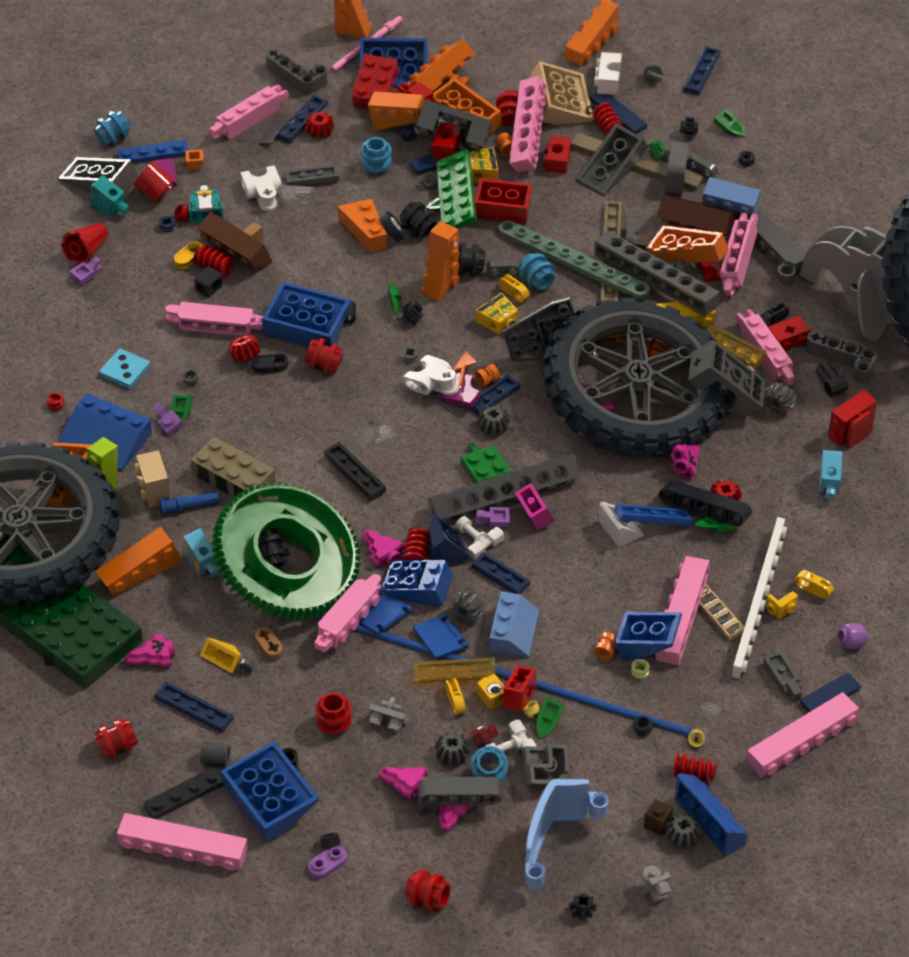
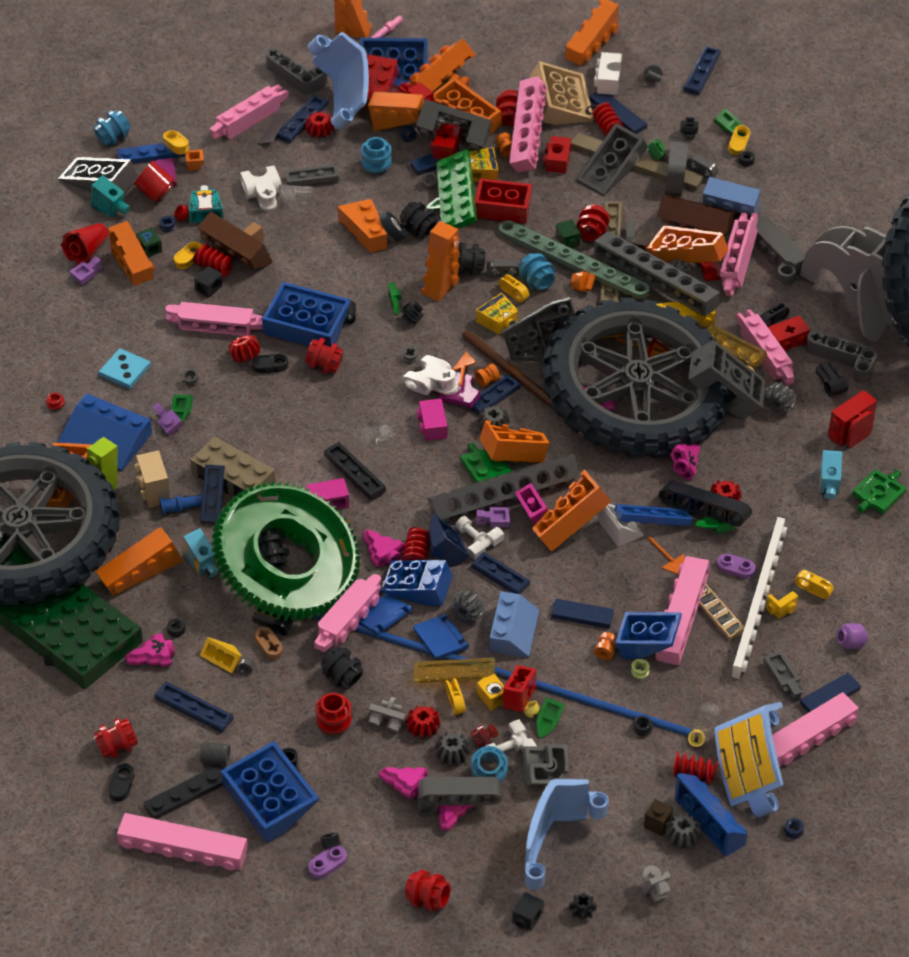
(120, 786): none -> black piece
(130, 253): none -> orange wedge
(150, 242): none -> dark green brick
(176, 142): none -> yellow piece
(176, 622): none -> black axle
(212, 493): none -> dark blue tile
(278, 626): none -> black piece
(332, 490): none -> dark pink brick
(338, 664): none -> black piece
(348, 67): none -> light blue panel
(423, 721): none -> red gear
(432, 419): none -> dark pink brick
(506, 366): none -> reddish brown piece
(513, 445): none -> orange wedge
(528, 911): none -> black brick
(568, 233): none -> dark green brick
(571, 511): none -> orange wedge
(582, 281): none -> orange piece
(582, 613): none -> dark blue tile
(593, 222): none -> red piece
(672, 566): none -> orange piece
(736, 566): none -> medium lavender plate
(738, 143): none -> yellow piece
(750, 759): none -> panel
(794, 822): none -> dark blue axle
(879, 491): none -> green plate

